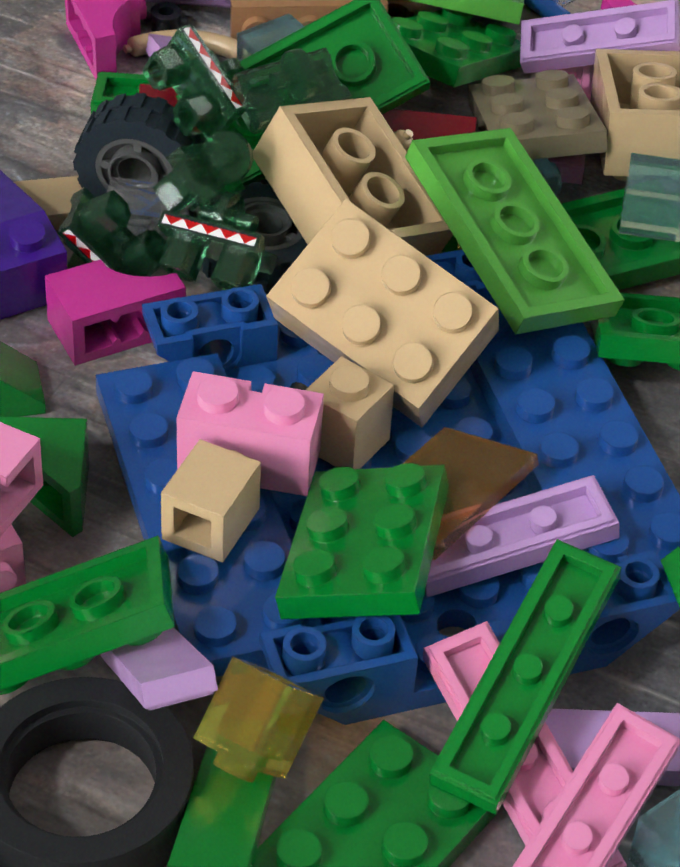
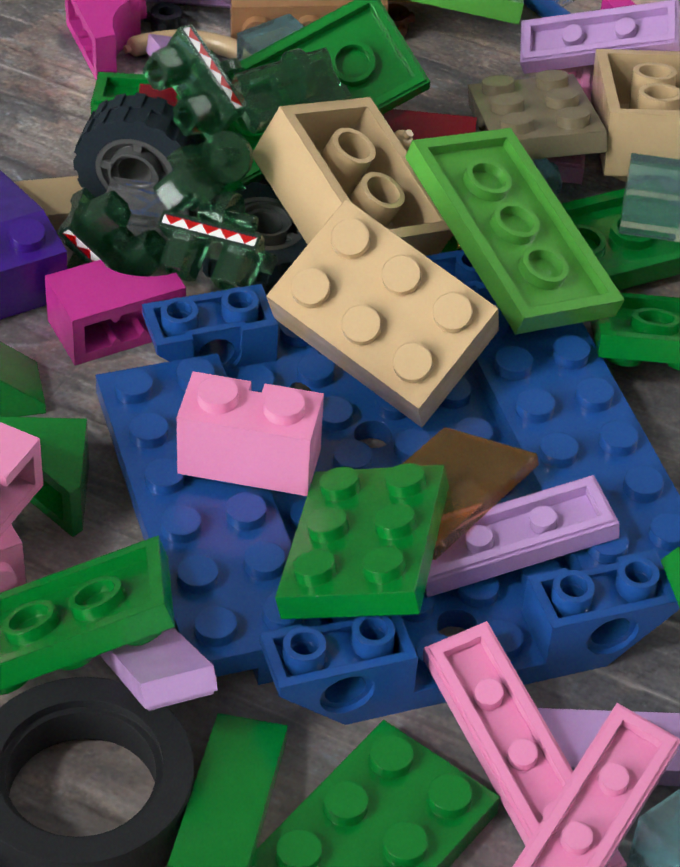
(210, 500): tan brick -> none
(257, 721): clear yellow brick -> none
(354, 413): tan brick -> none
(457, 48): green plate -> none
(525, 677): green tile -> none

